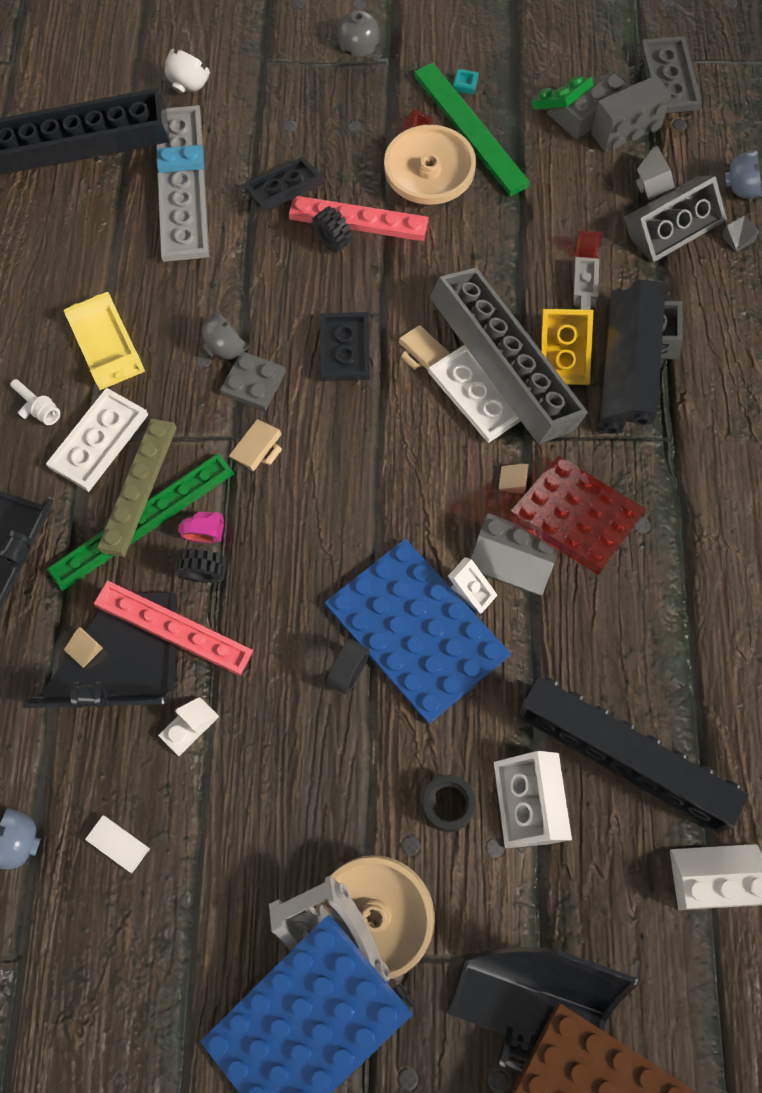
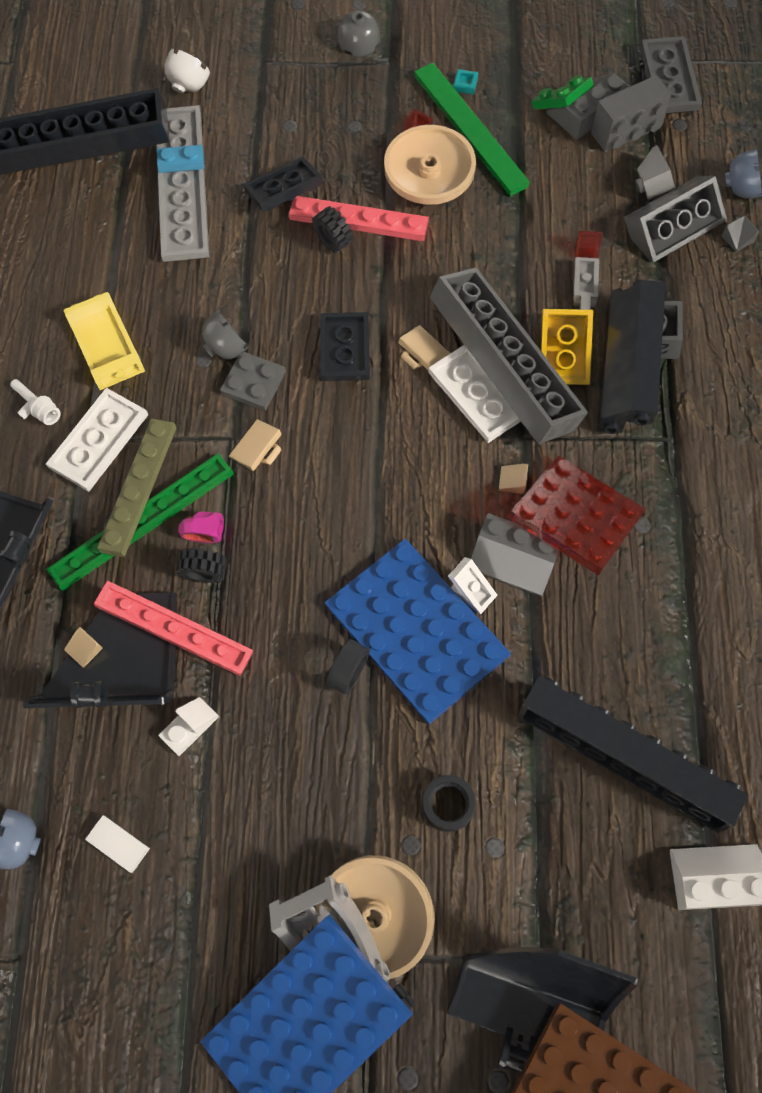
(532, 800): white slope -> none

